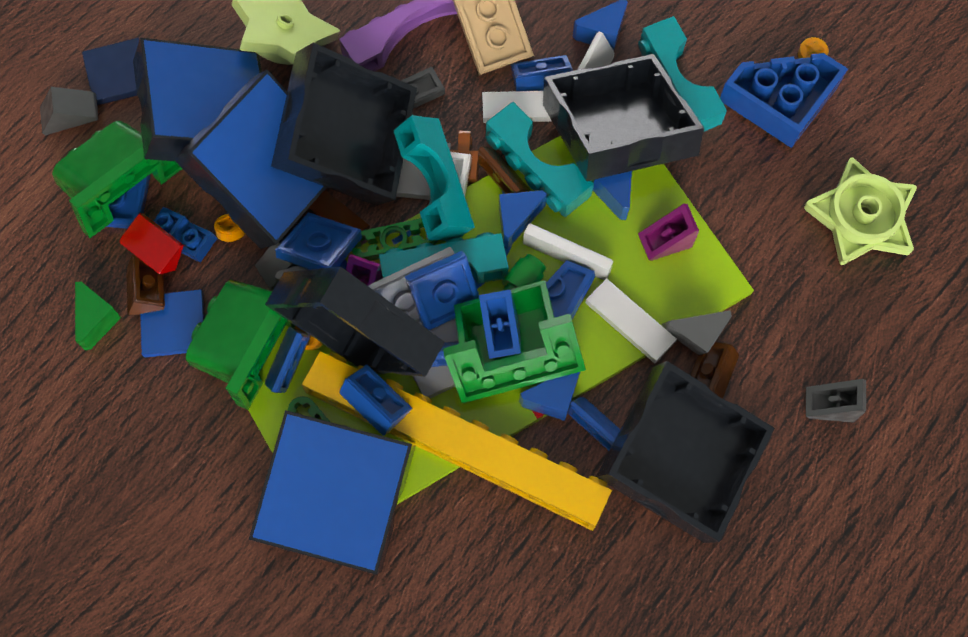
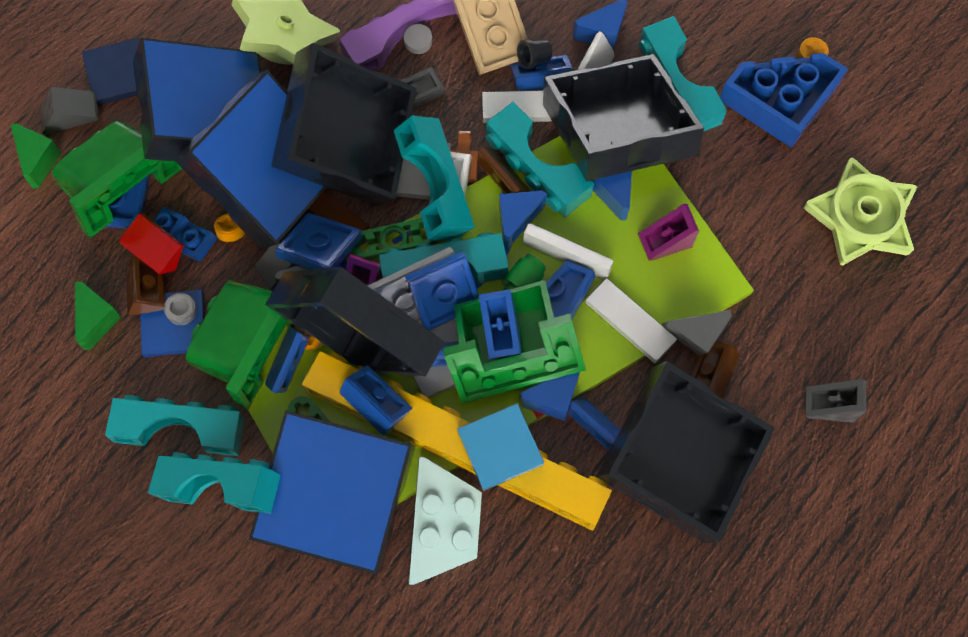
(35, 153): none -> green slope
(136, 421): none -> teal arch
(180, 309): none -> light grey tile
(244, 485): none -> teal arch
(418, 39): none -> light grey tile
(443, 522): none -> light aqua wing
(500, 447): none -> dark azure tile
(533, 52): none -> black piece

